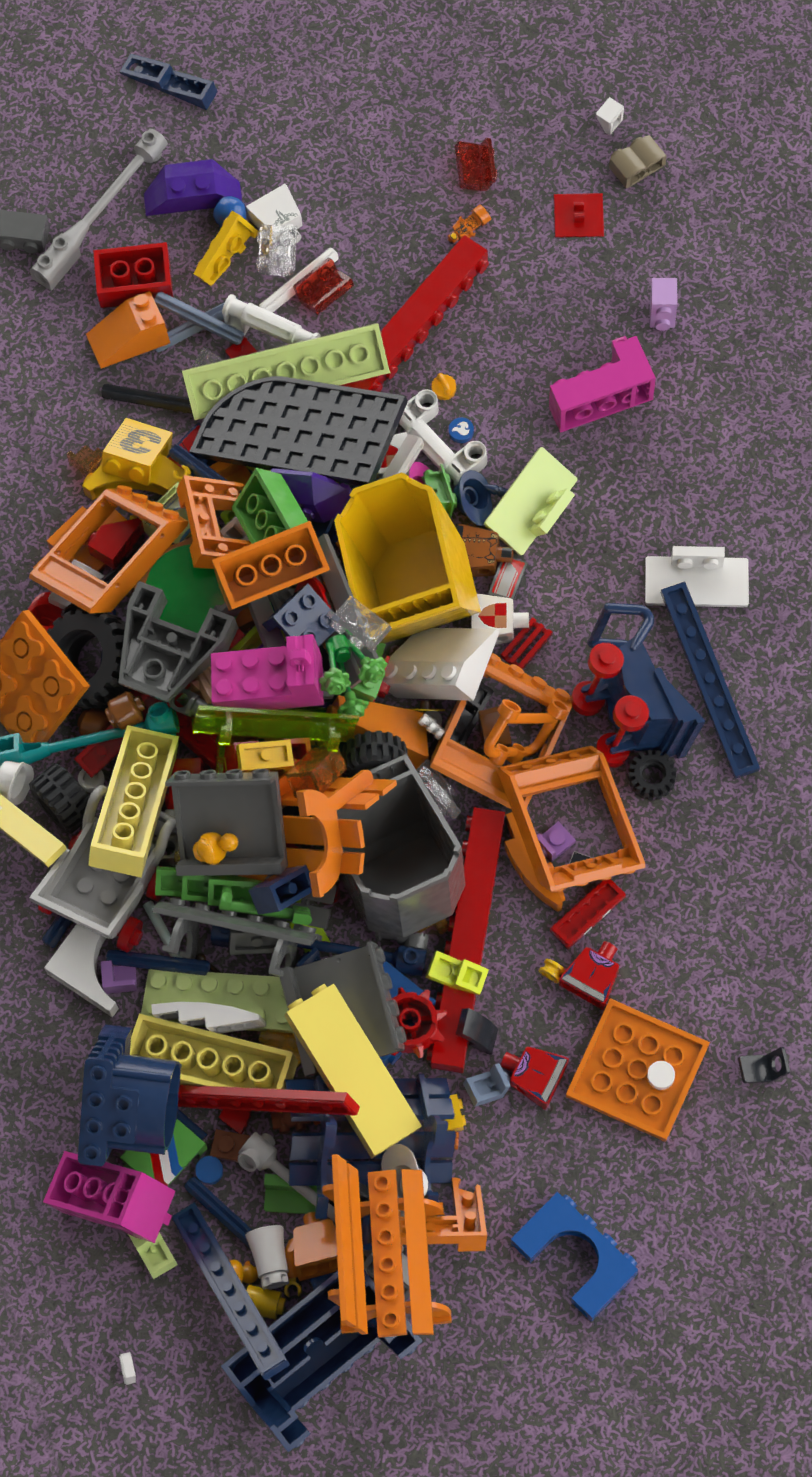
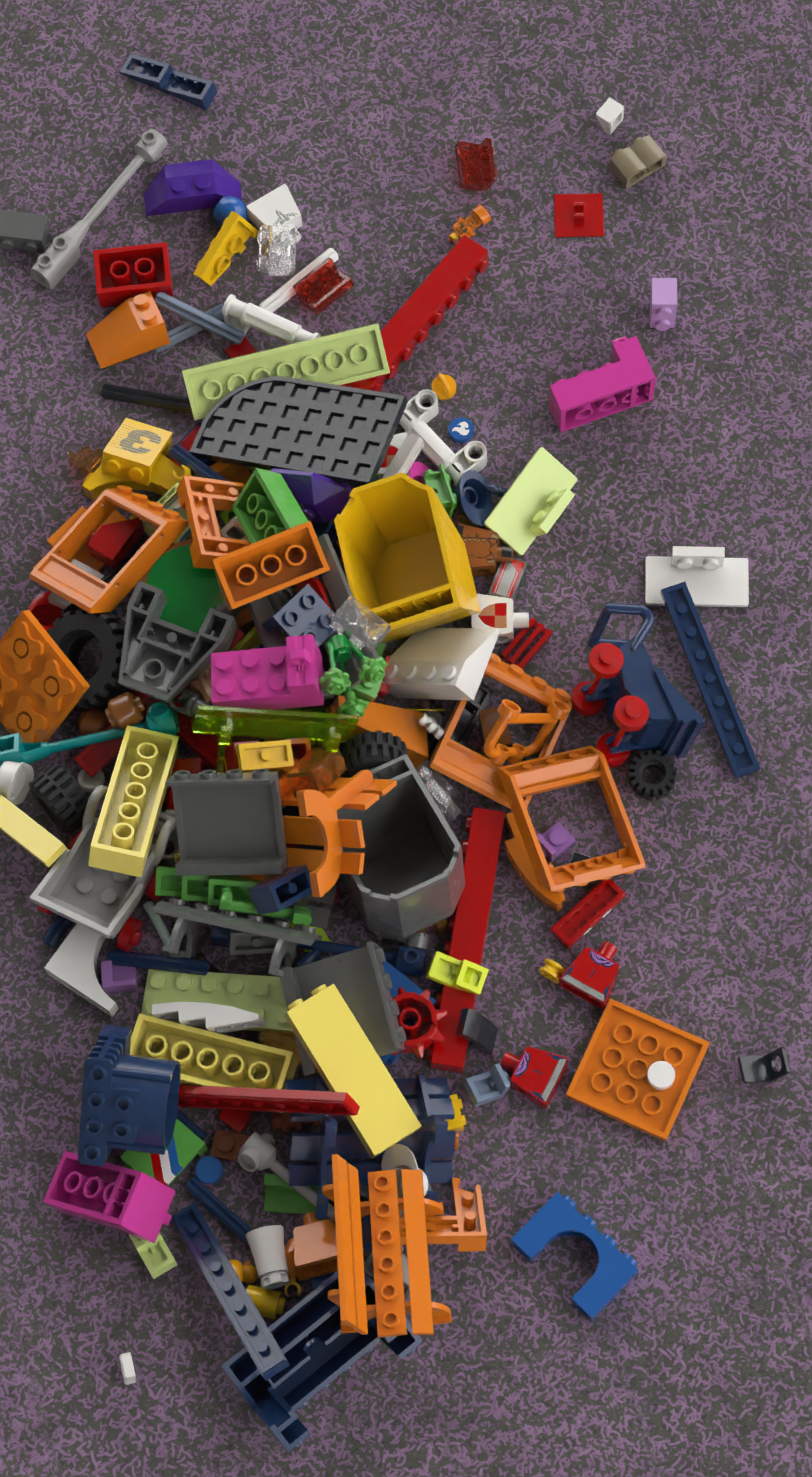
(213, 847): light orange animal -> none

